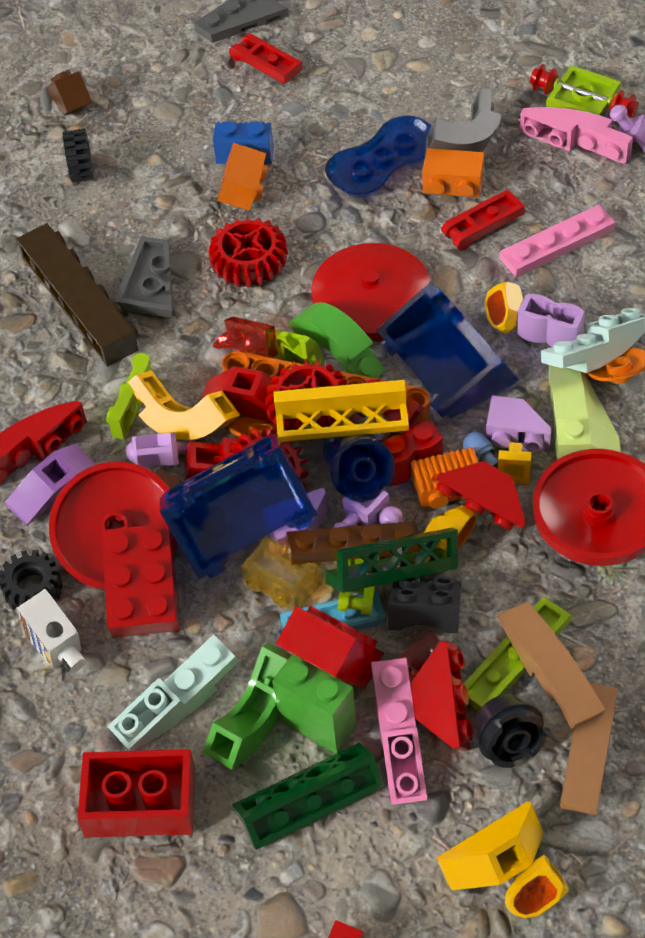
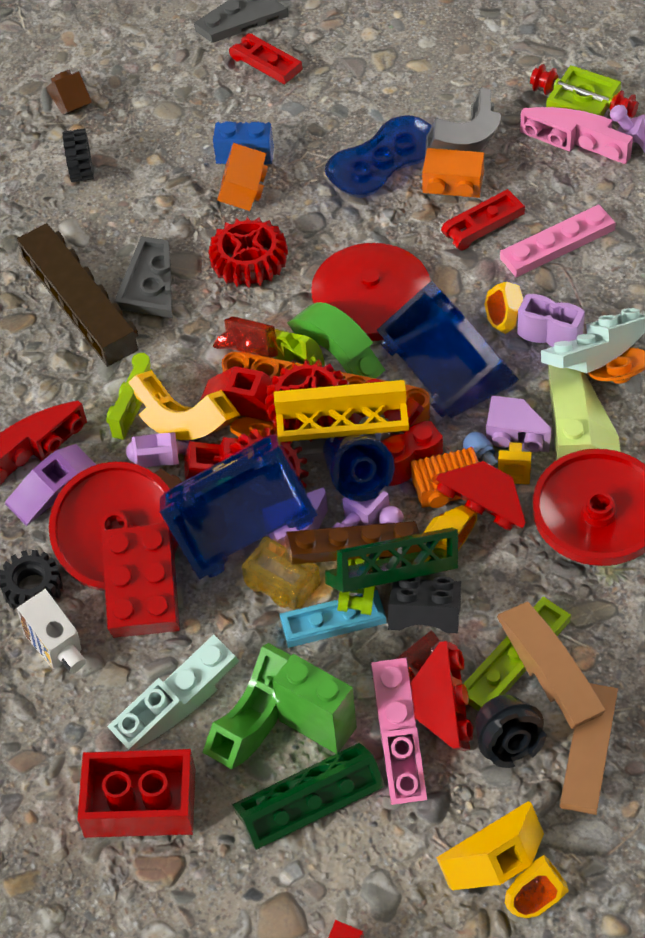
(330, 645): red brick -> none

